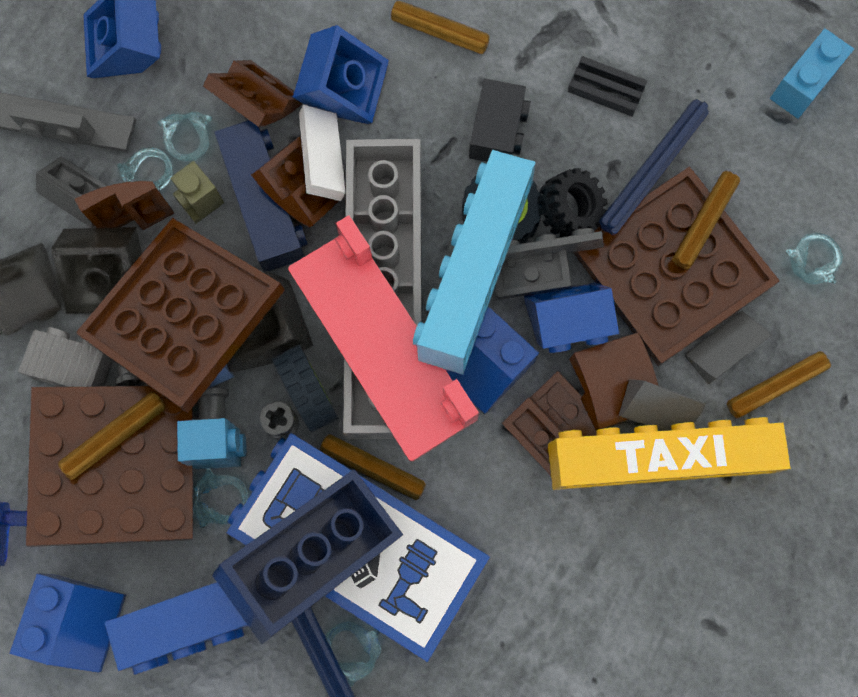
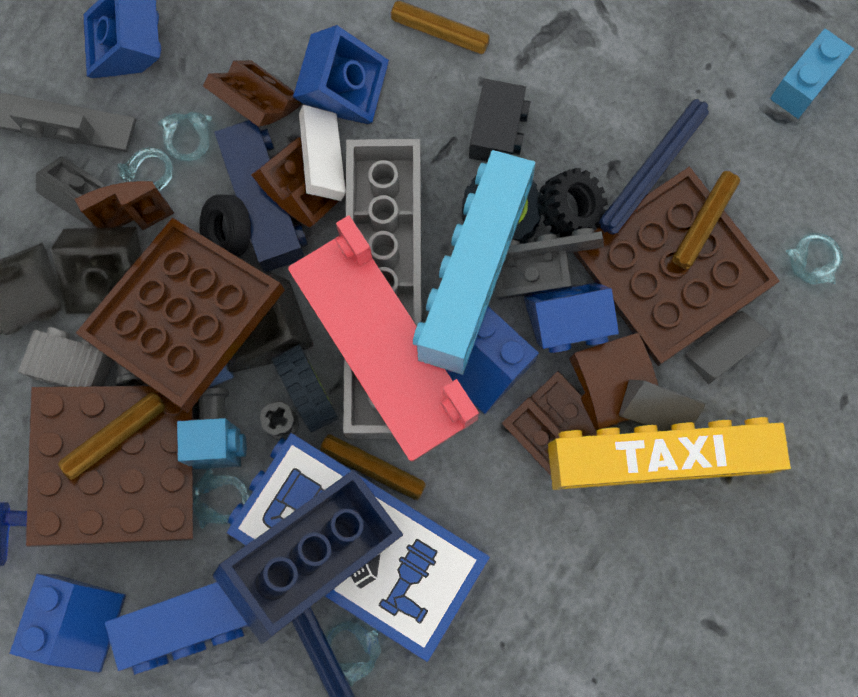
(195, 192): olive brick -> none
(237, 223): none -> black tyre
(609, 80): black tile -> none
(778, 384): pearl gold axle -> none

